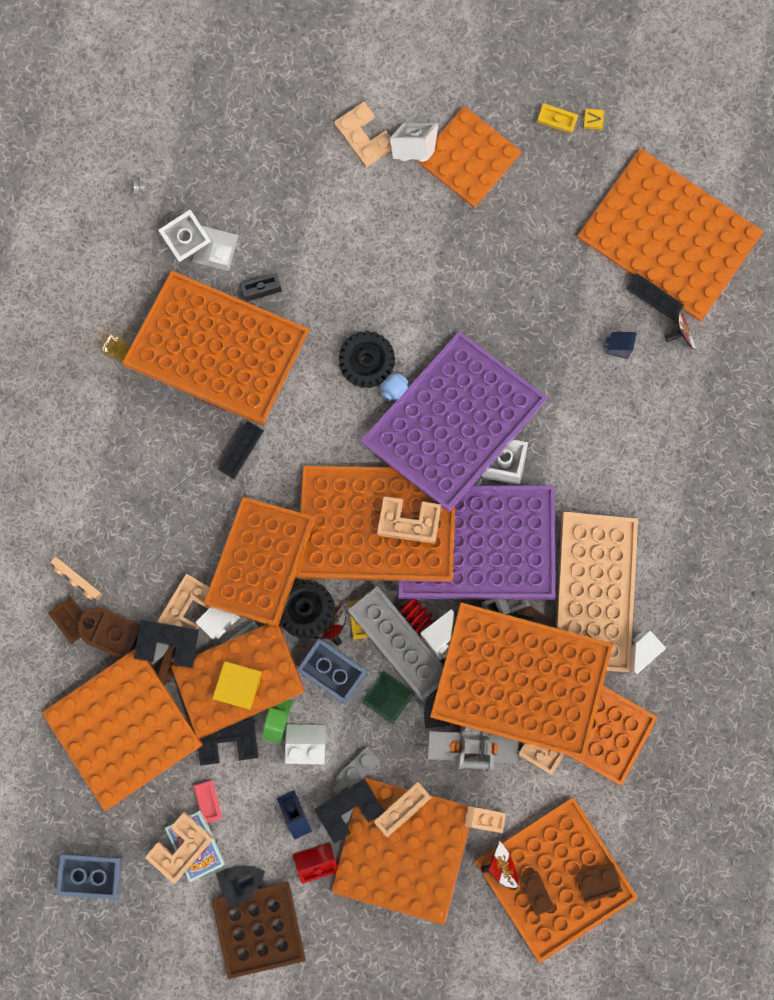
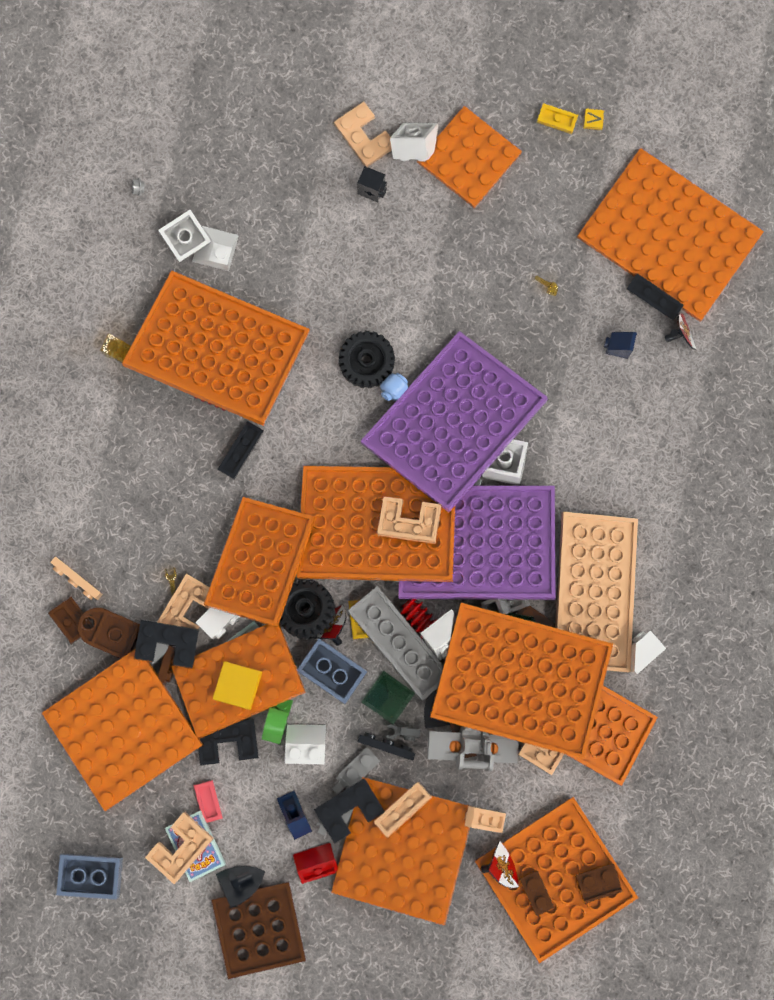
(171, 578): none -> clear yellow hand
(261, 287): black plate -> none
(371, 184): none -> black brick
(387, 746): none -> black plate
(408, 733): none -> dark grey plate
(552, 286): none -> clear yellow hand

